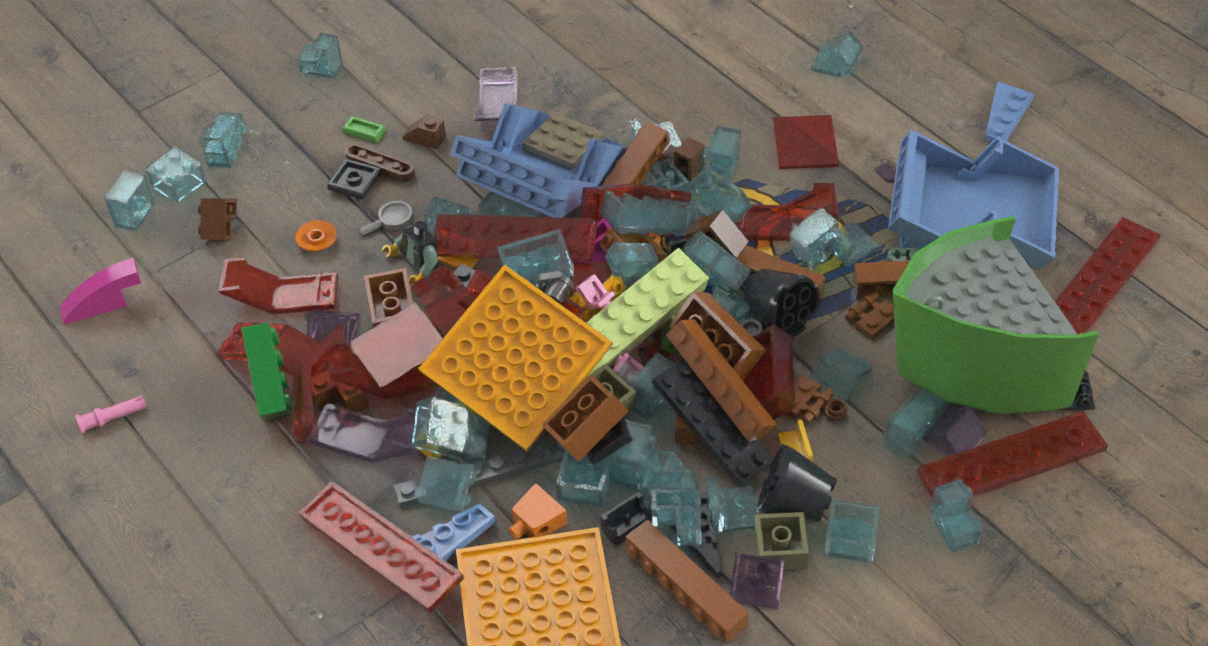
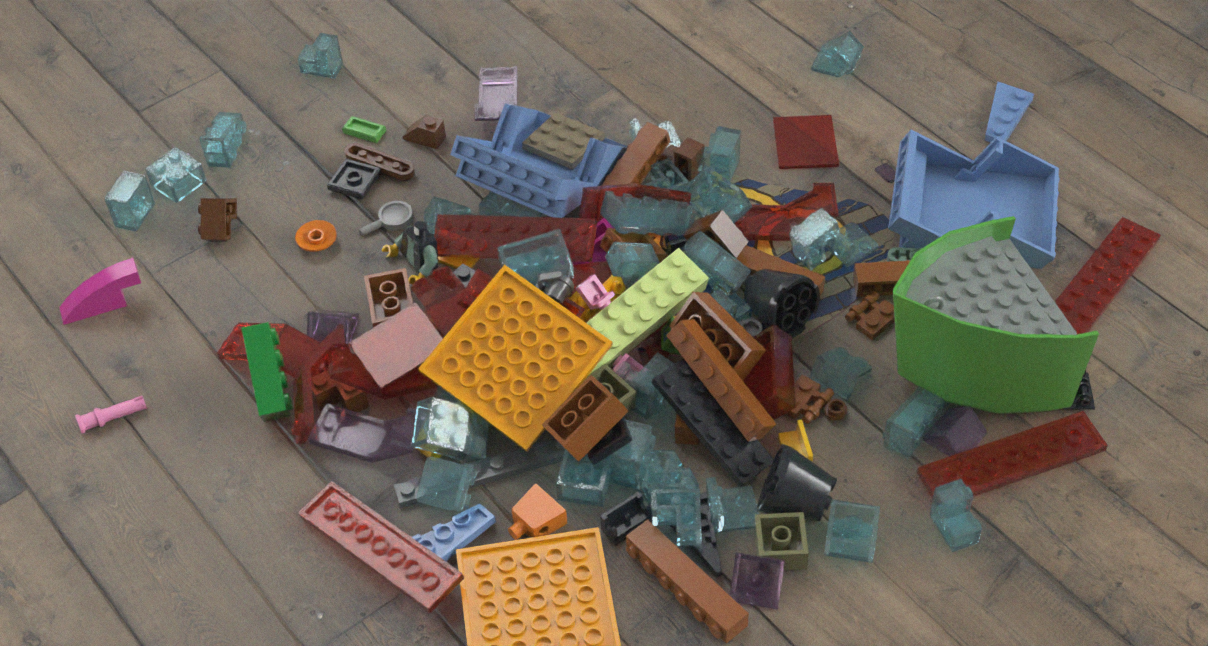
(277, 293): clear red windscreen -> none

